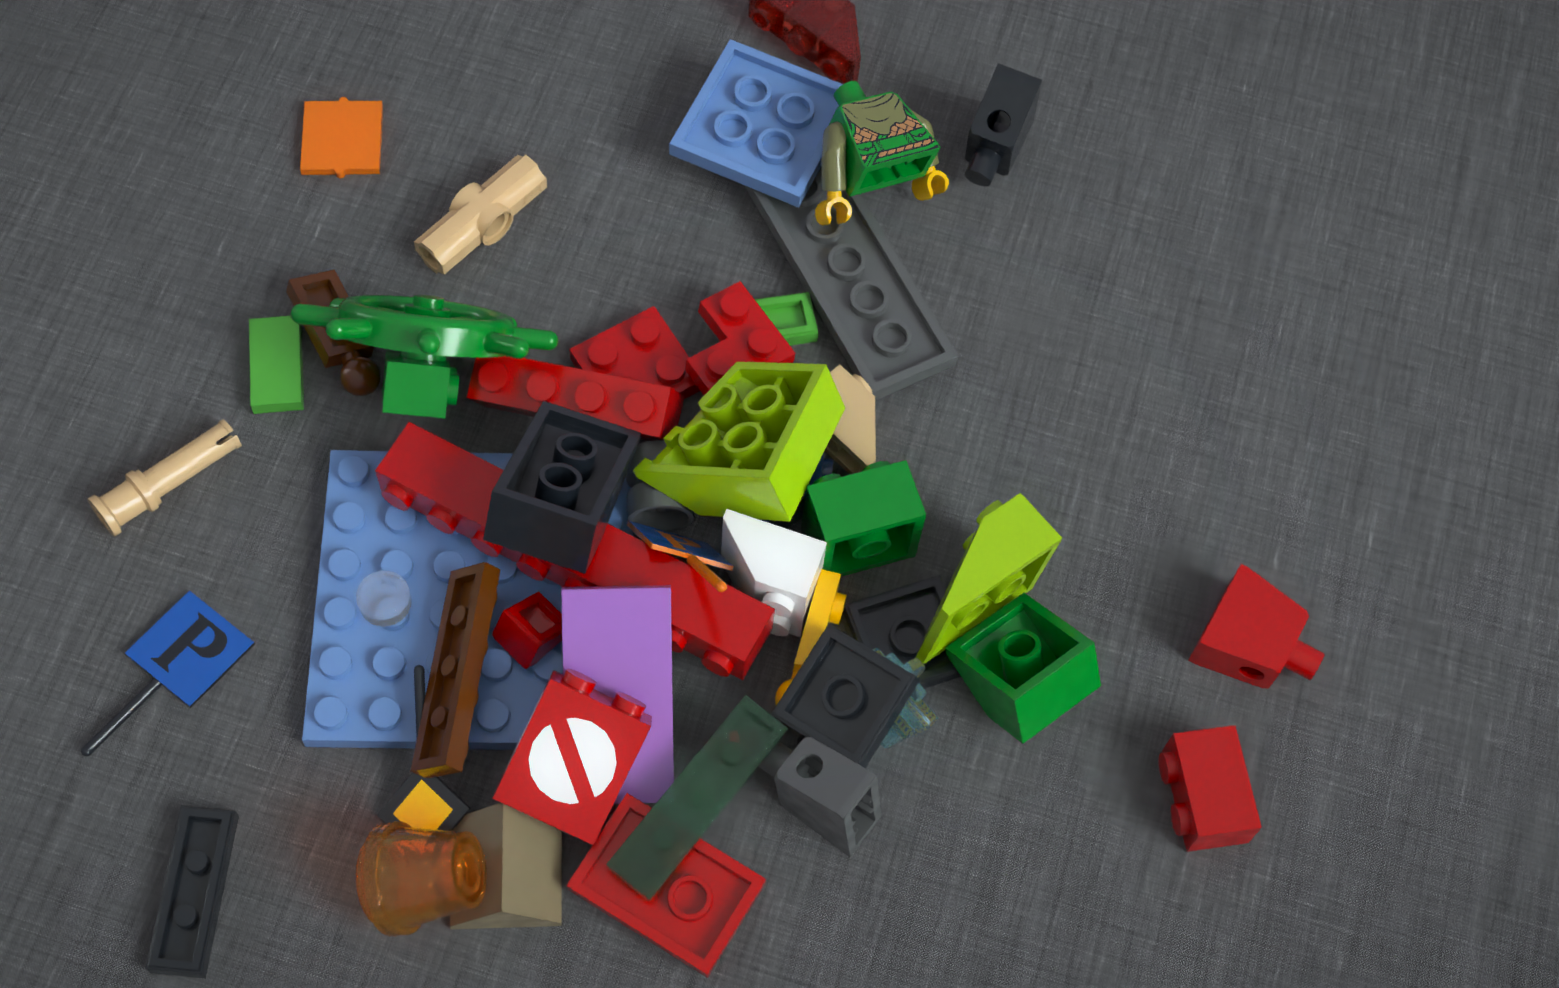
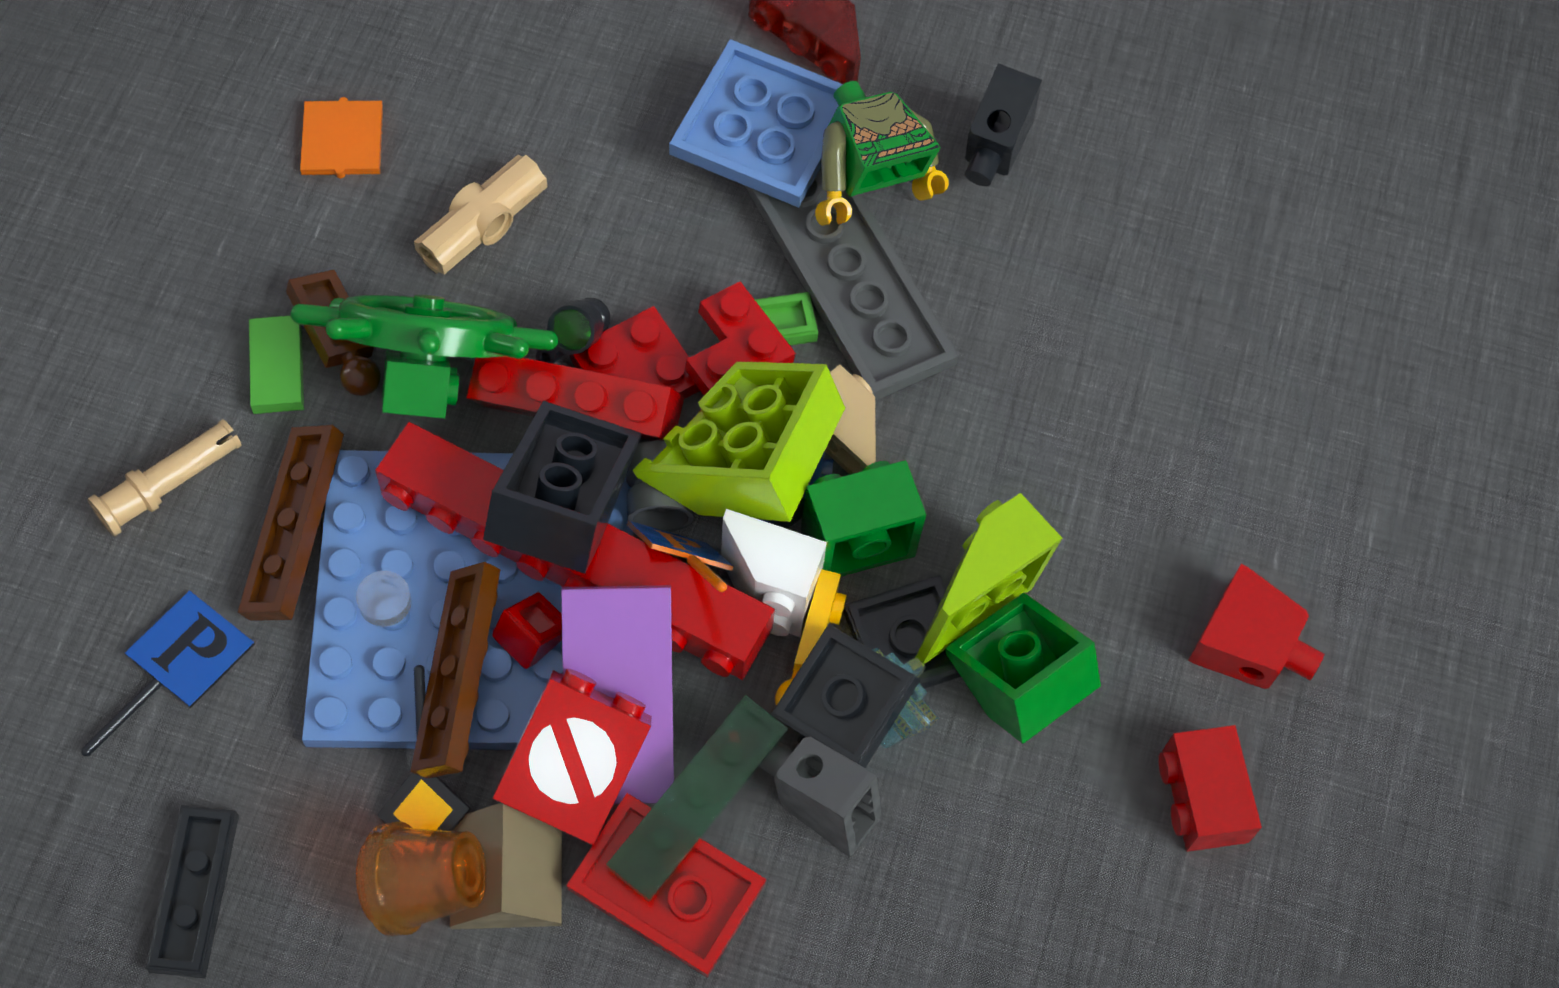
(291, 523): none -> reddish brown plate
(577, 327): none -> piece

